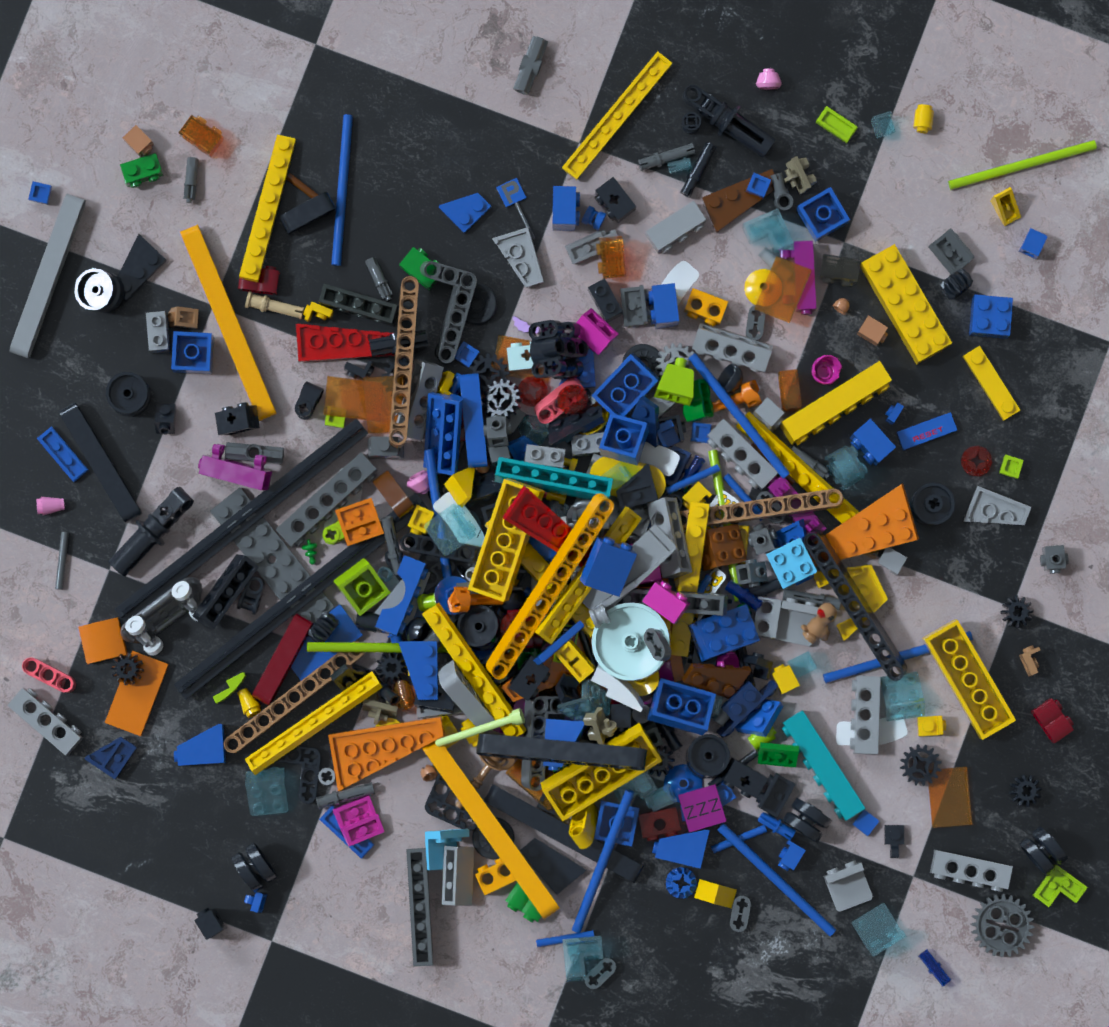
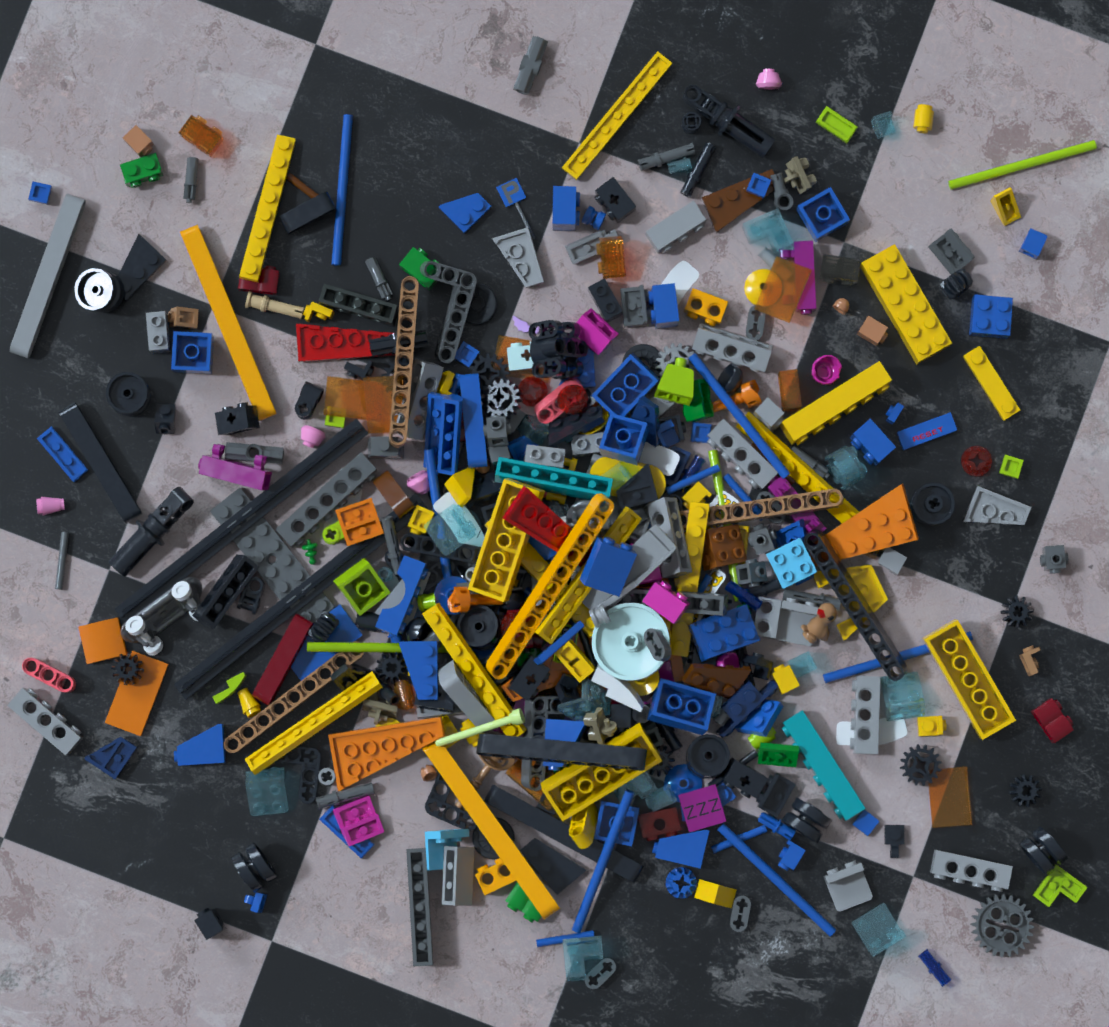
(311, 436): none -> bright pink cone

